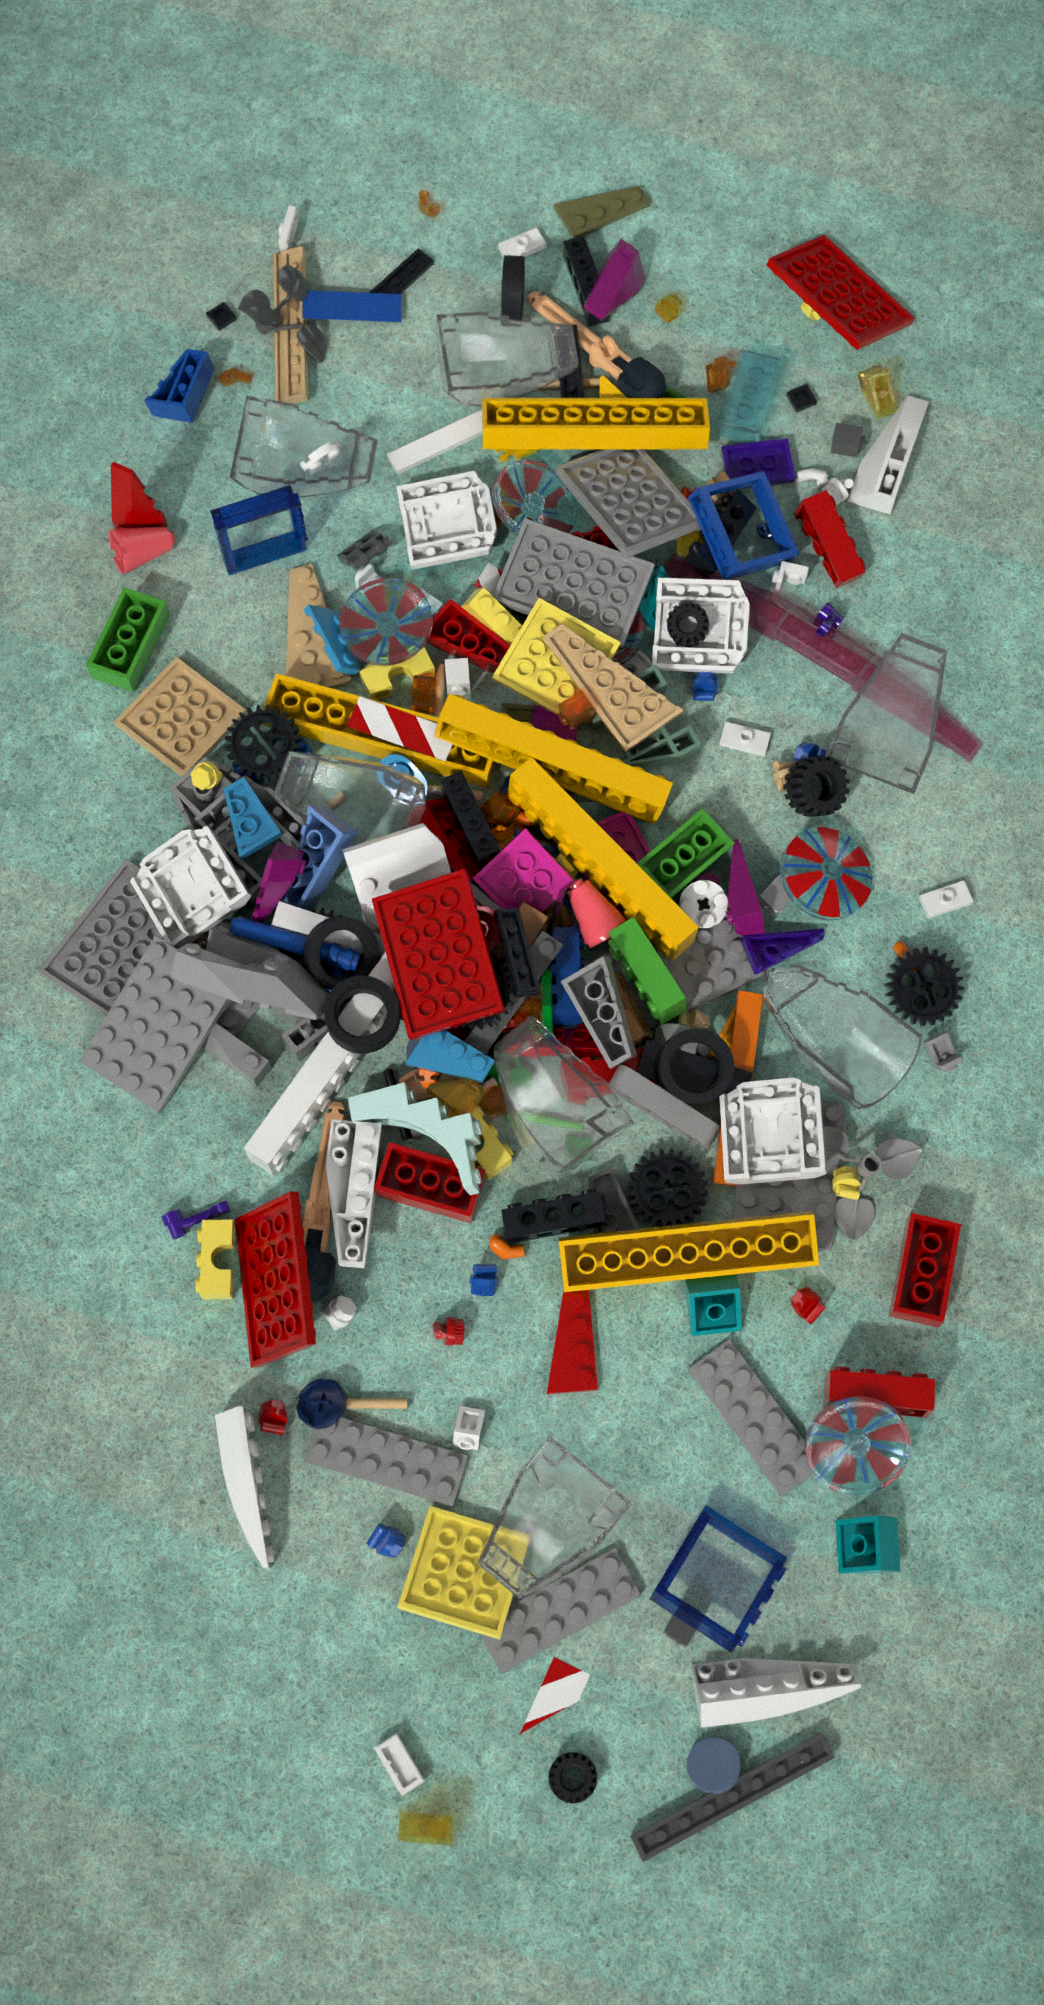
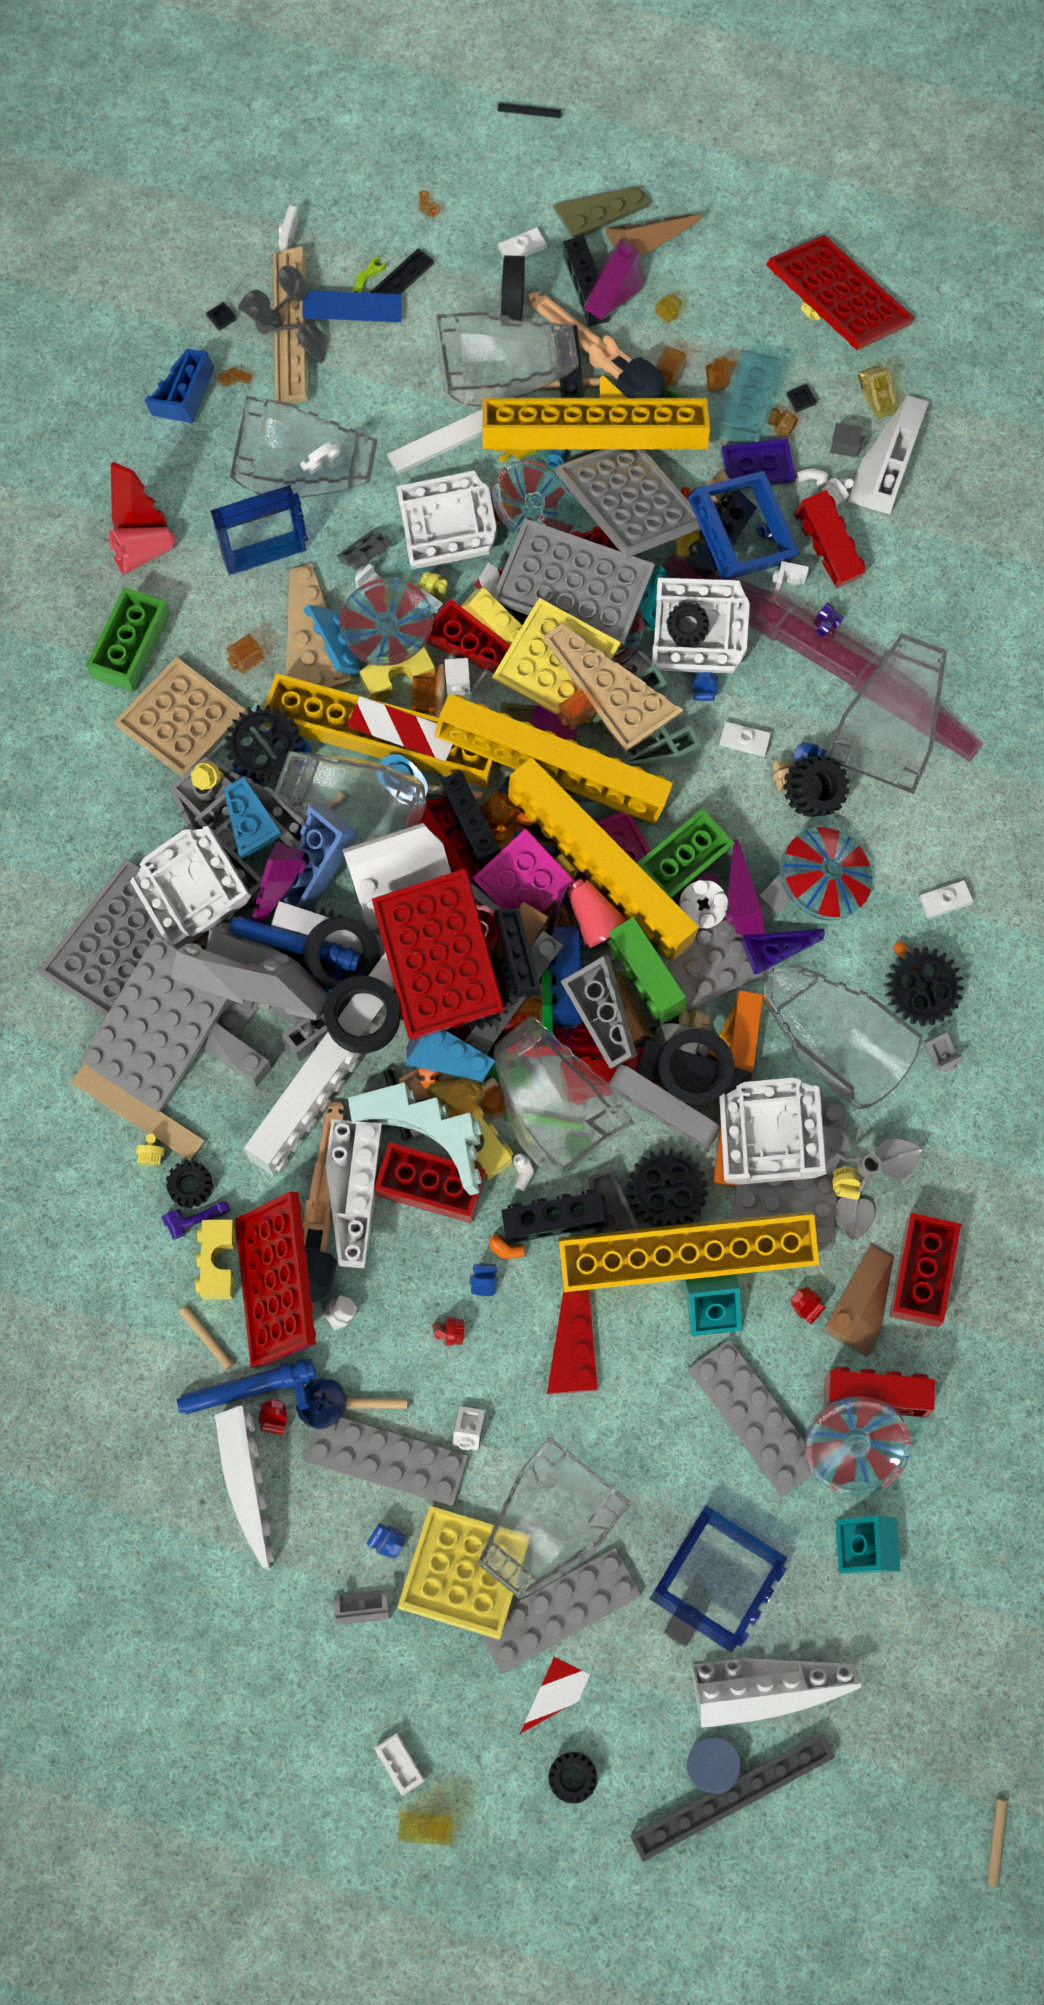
(149, 1154): none -> light yellow piece
(152, 1122): none -> tan tile
(183, 1171): none -> black tyre
(207, 1339): none -> tan bar
(244, 654): none -> clear orange brick
(285, 1376): none -> blue cylinder
(361, 1607): none -> light grey hinge
(371, 270): none -> lime piece
(434, 585): none -> light yellow piece
(525, 1171): none -> white arm
(529, 110): none -> black bar
(556, 458): none -> dark azure pin
(653, 233): none -> medium nougat wedge
(671, 364): none -> clear orange brick
(782, 422): none -> clear orange piece
(861, 1307): none -> medium nougat wedge
(996, 1843): none -> tan bar

